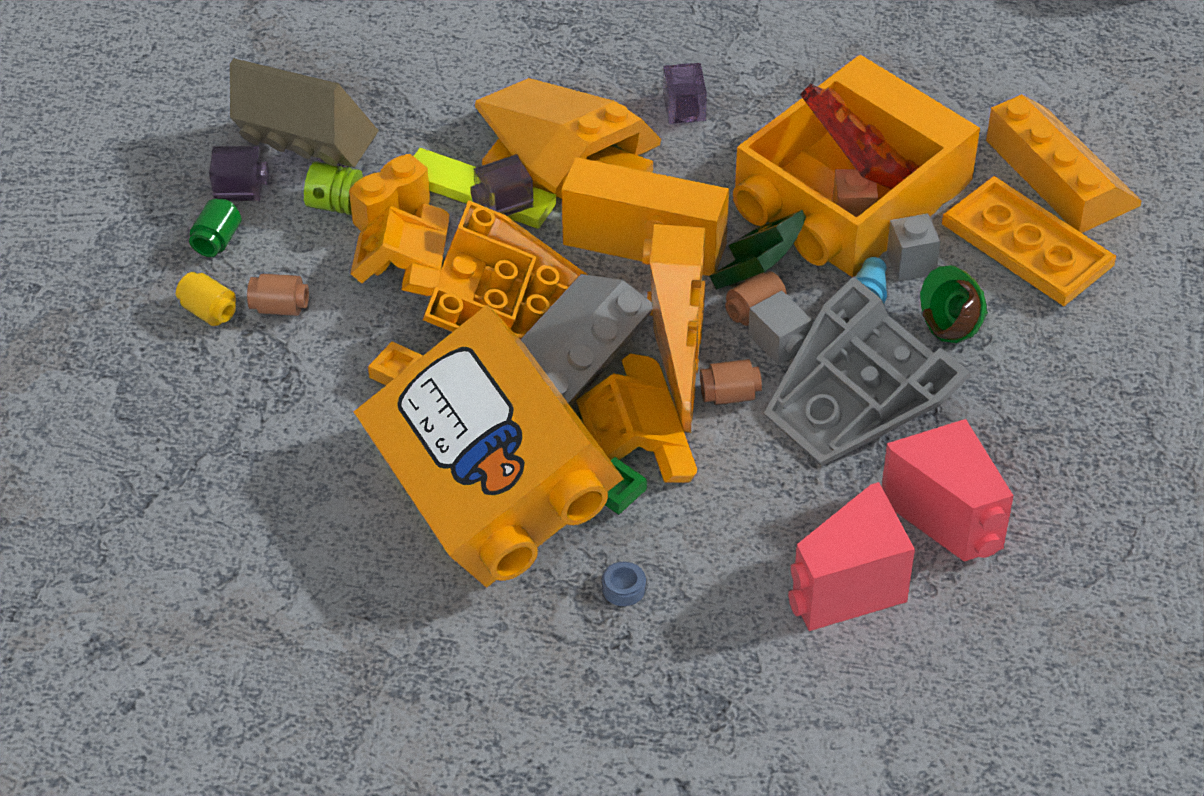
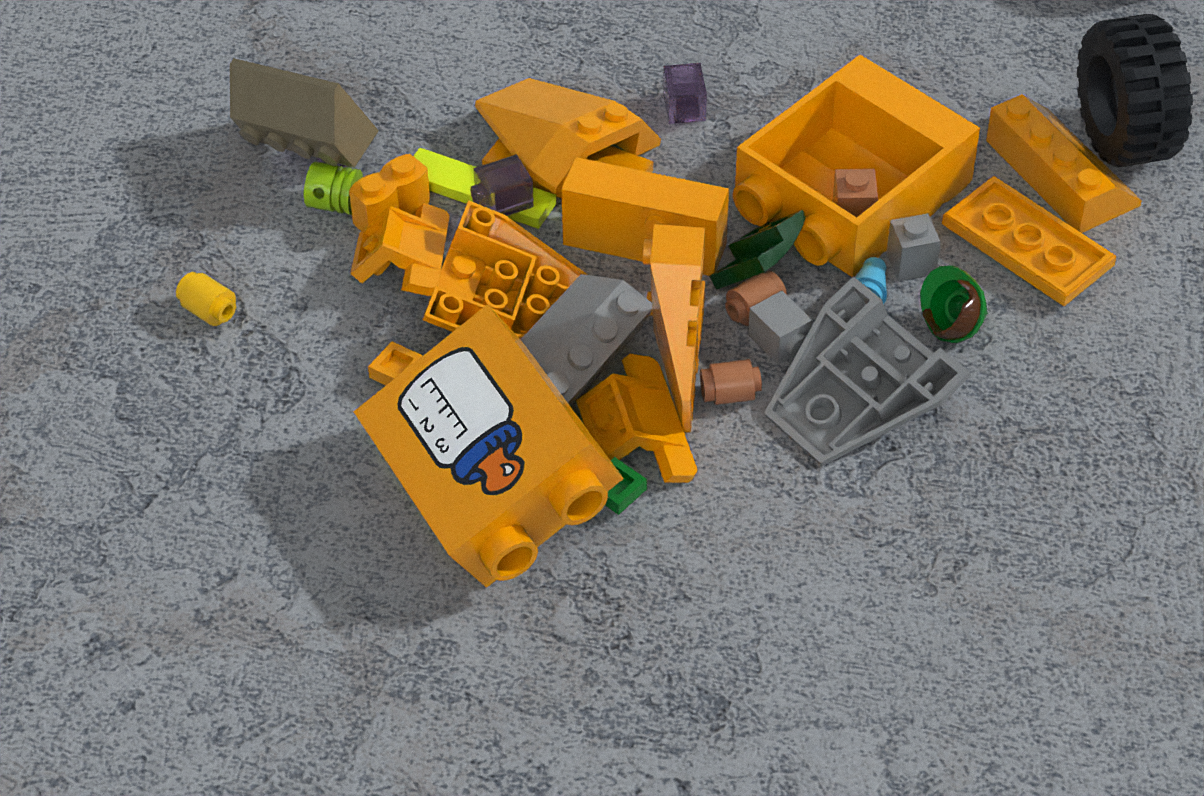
(214, 227): green brick -> none
(237, 173): clear purple brick -> none
(277, 294): nougat brick -> none
(623, 583): sand blue tile -> none
(852, 563): coral slope -> none
(860, 142): clear red plate -> none
(949, 489): coral slope -> none
(1134, 90): none -> black tyre

